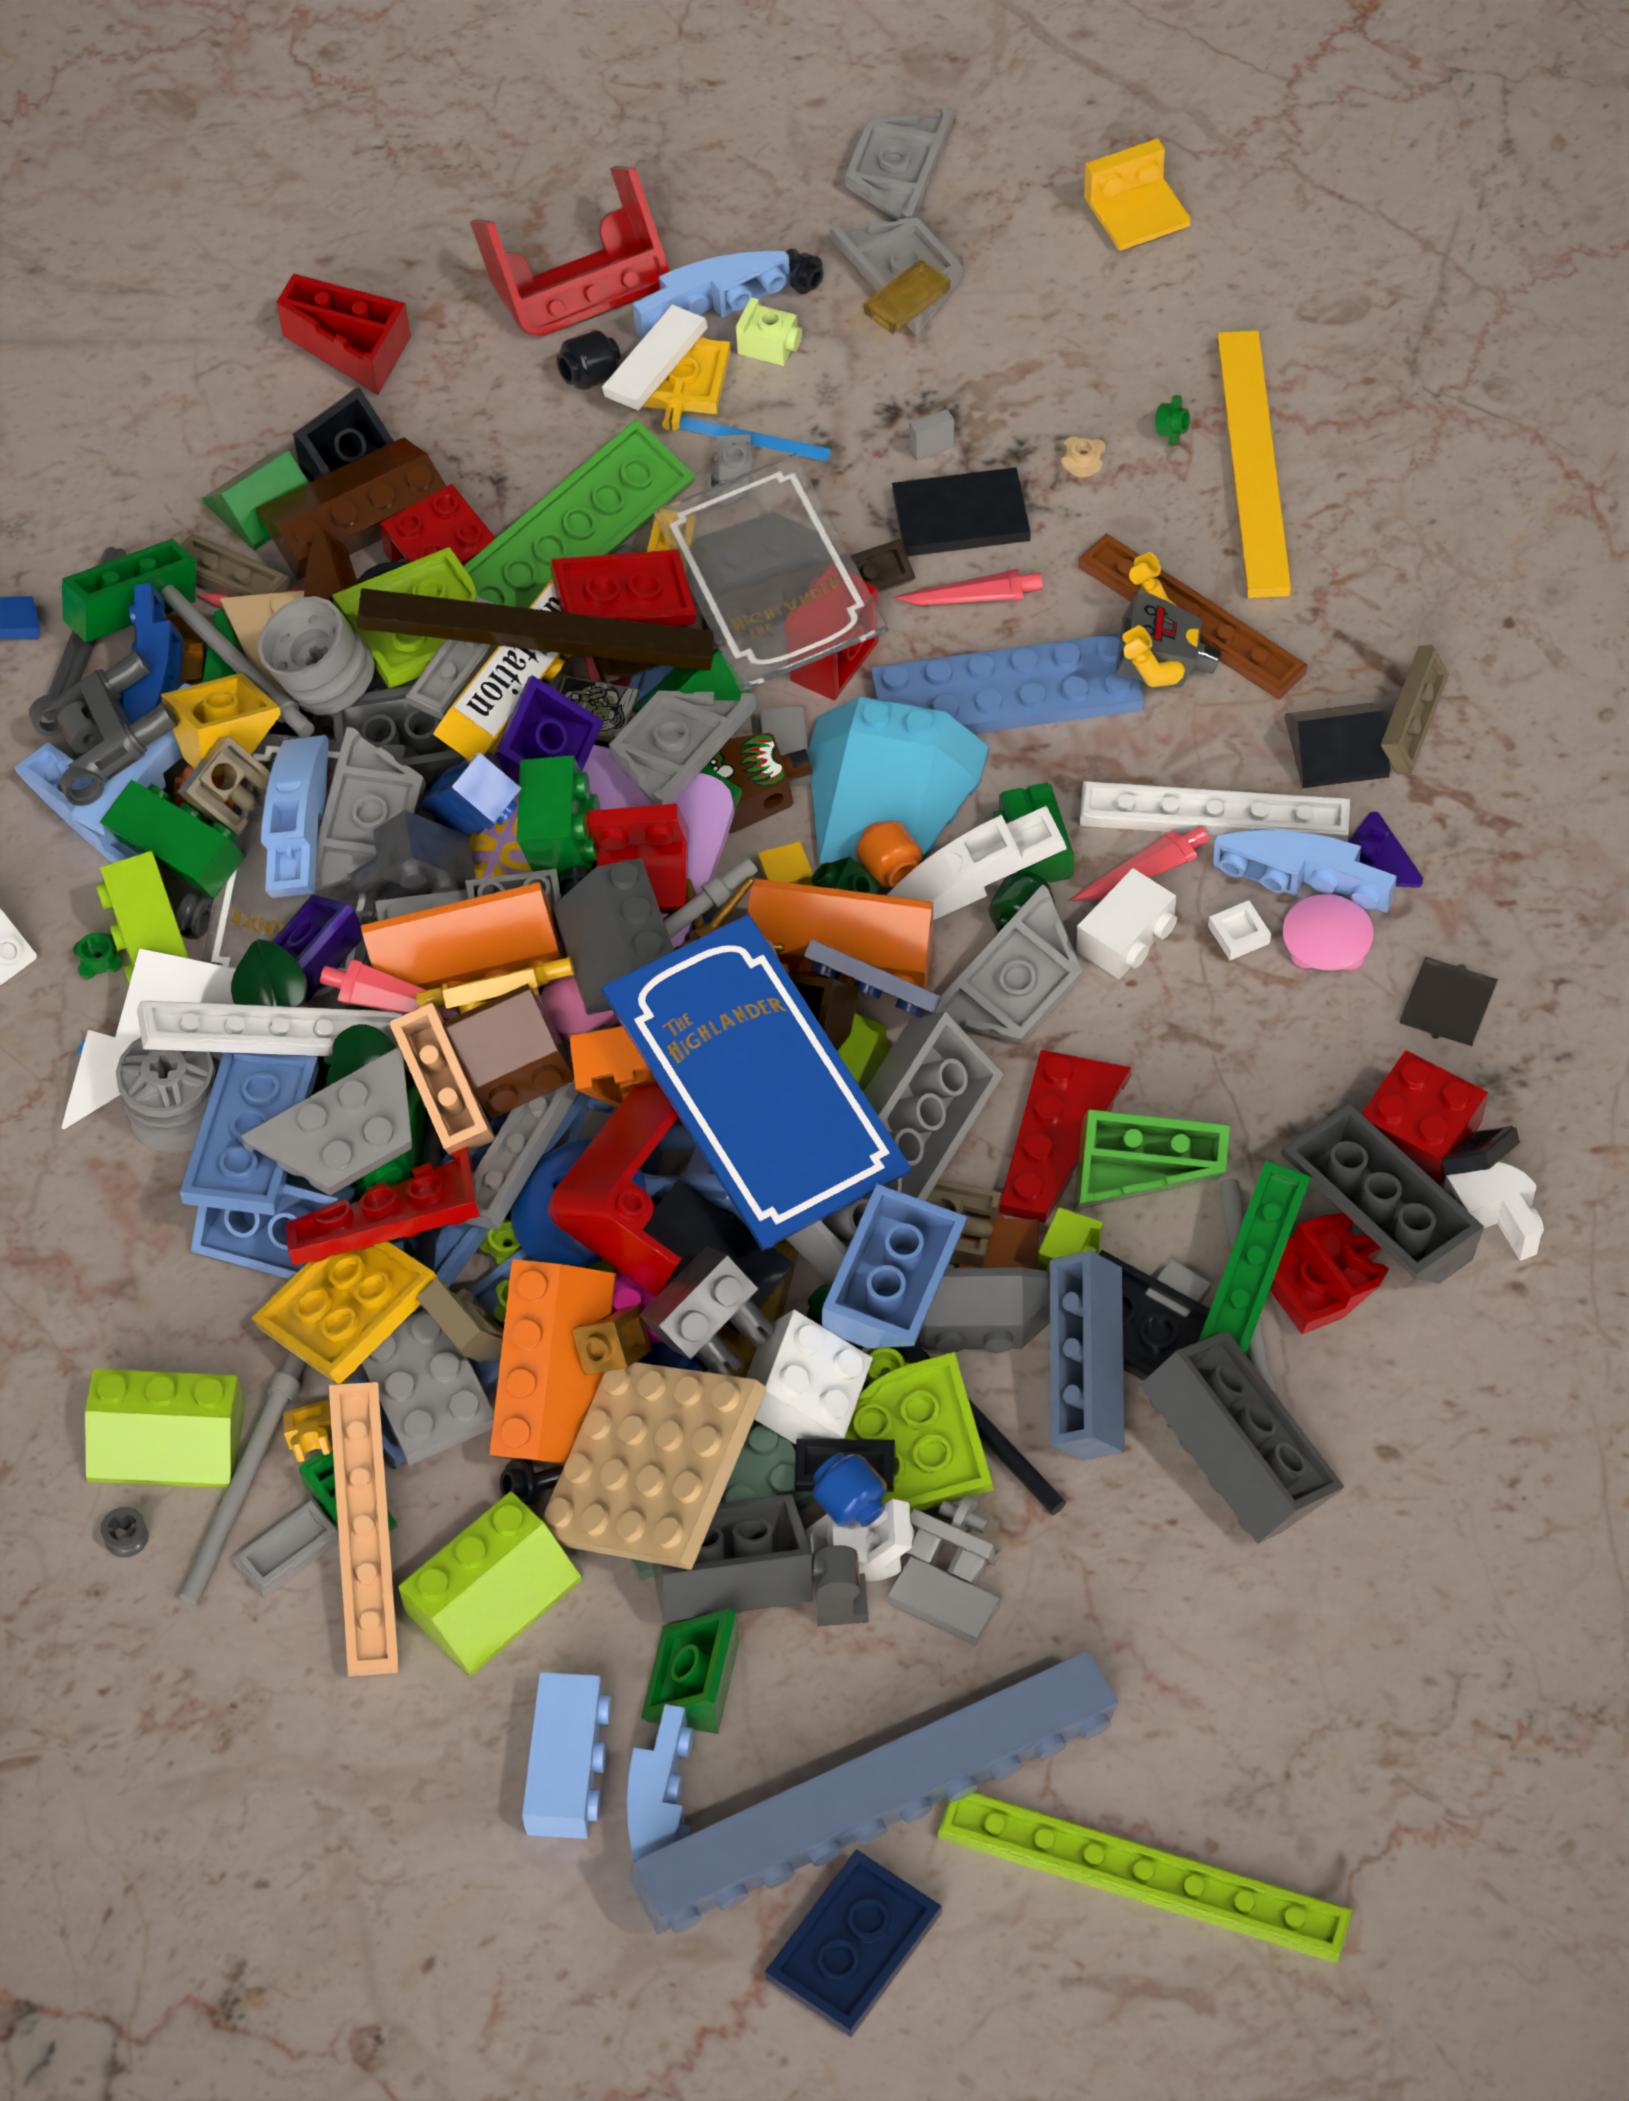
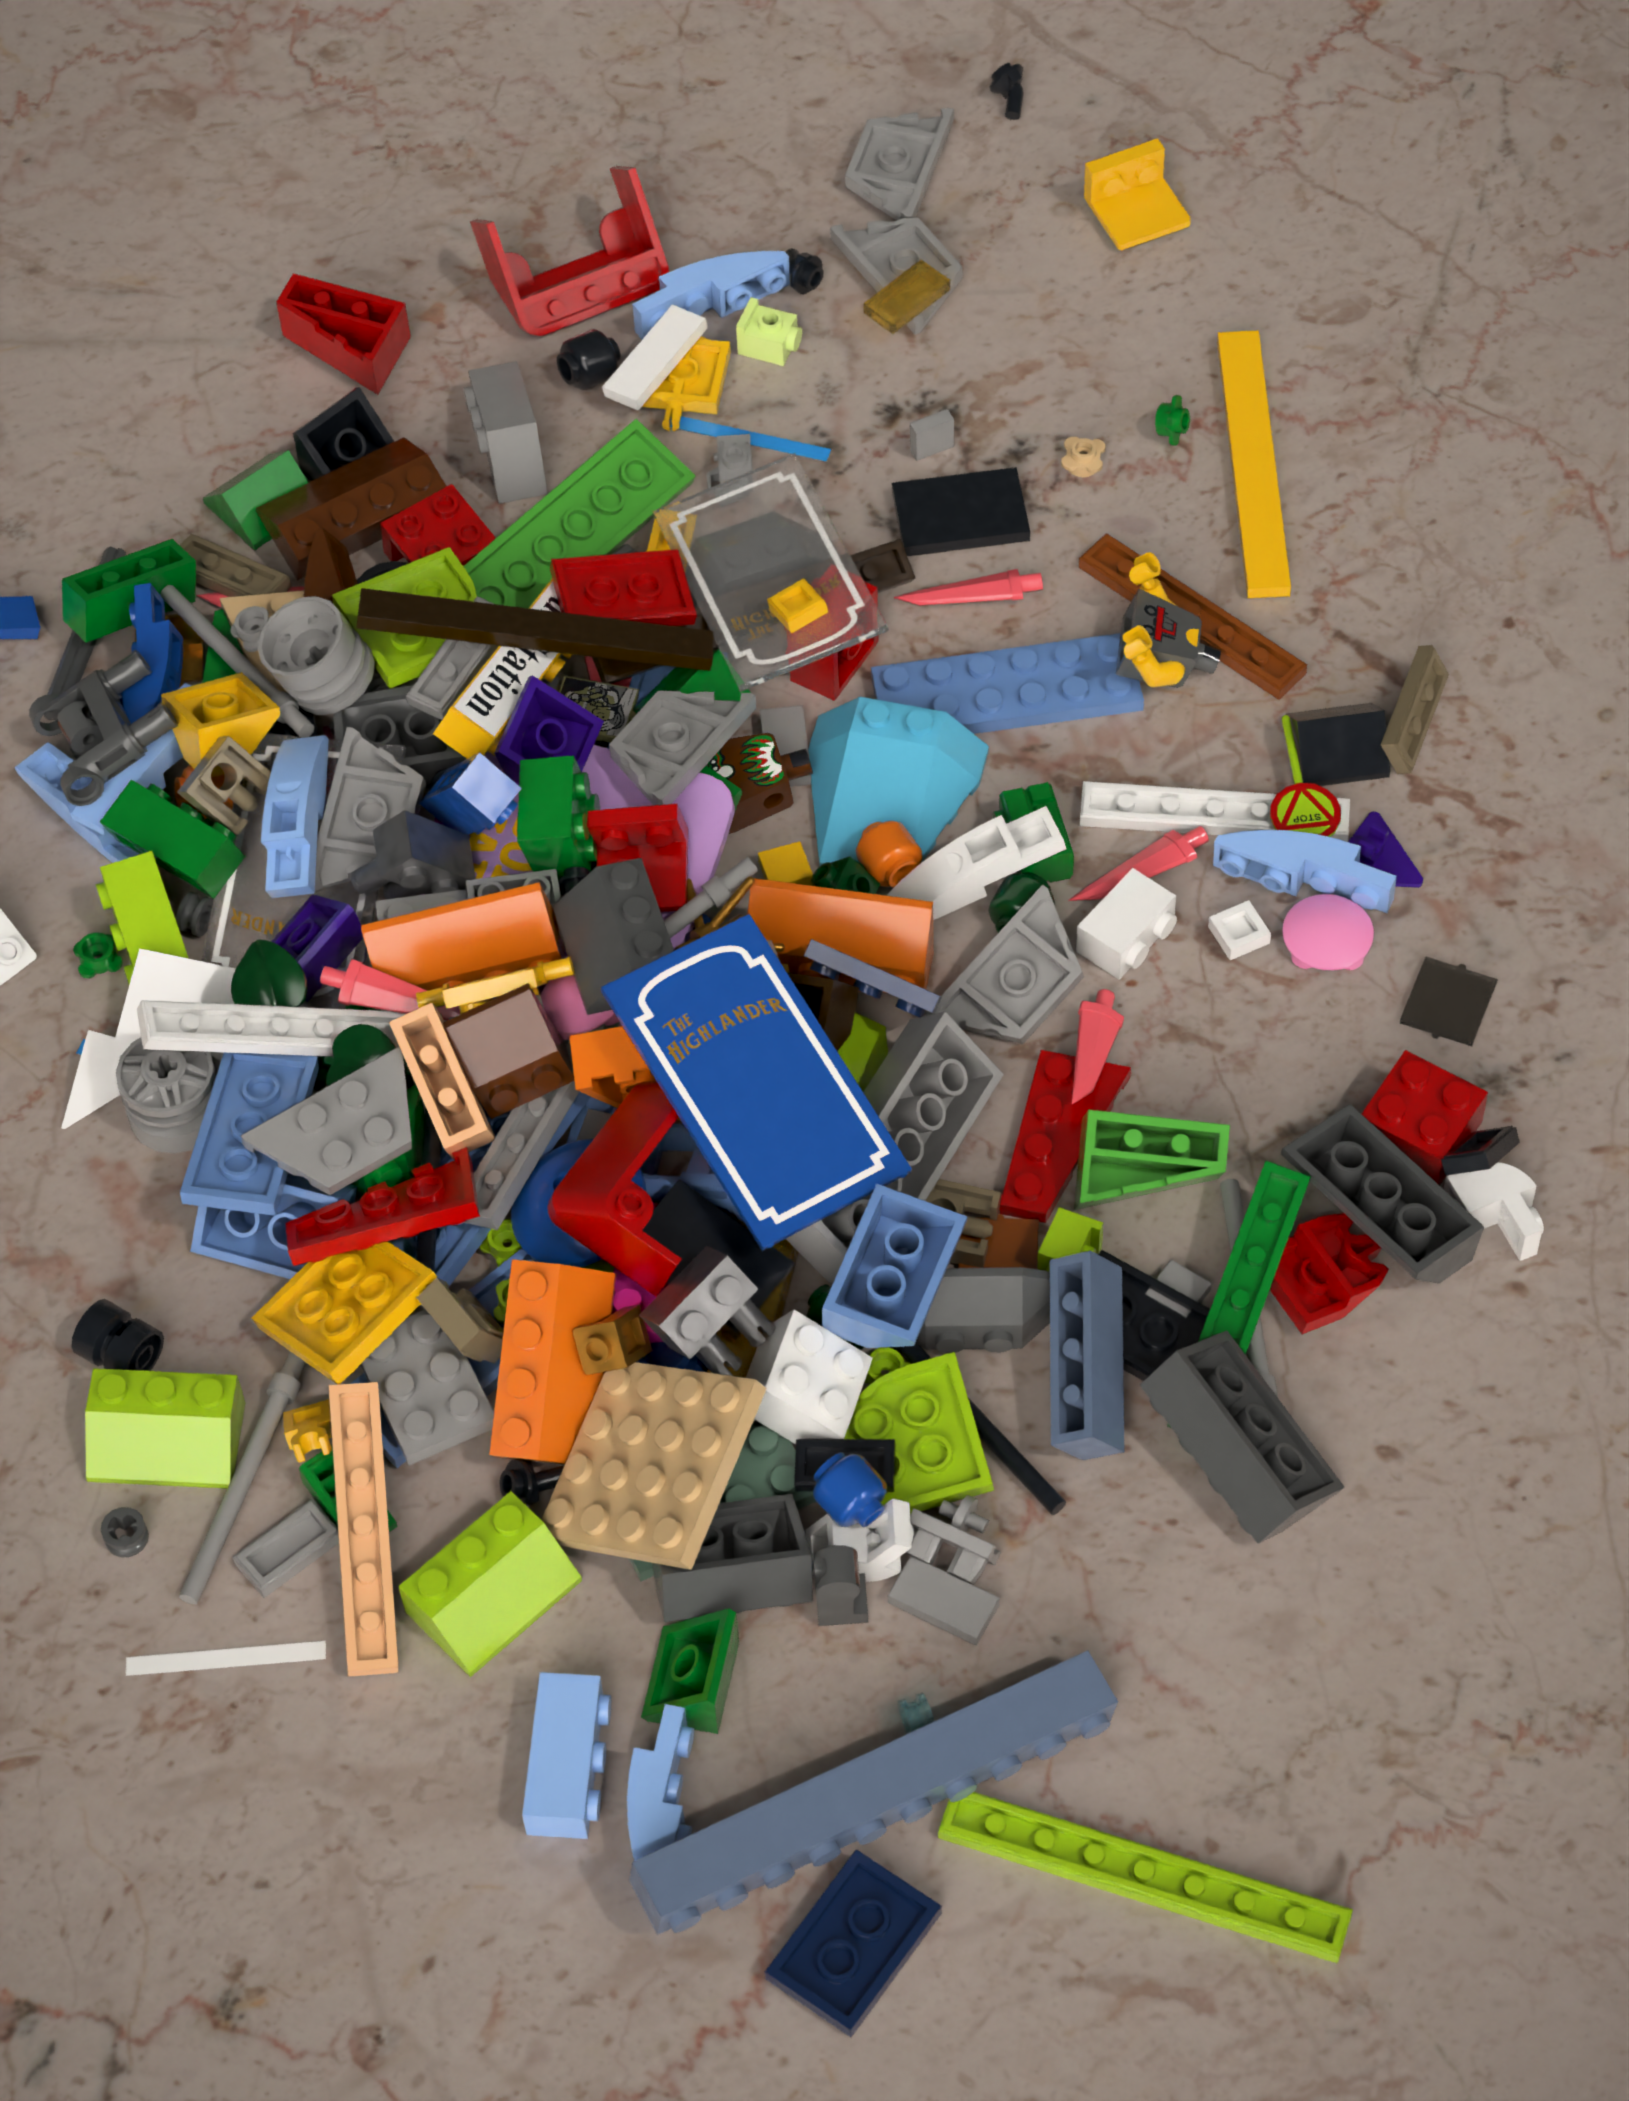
(115, 1340): none -> black wheel
(225, 1658): none -> white sticker
(249, 626): none -> light grey plate
(506, 431): none -> light grey wedge
(797, 605): none -> yellow tile
(915, 1713): none -> clear light blue bush
(1007, 82): none -> black plate
(1096, 1036): none -> coral bar
(1303, 805): none -> piece

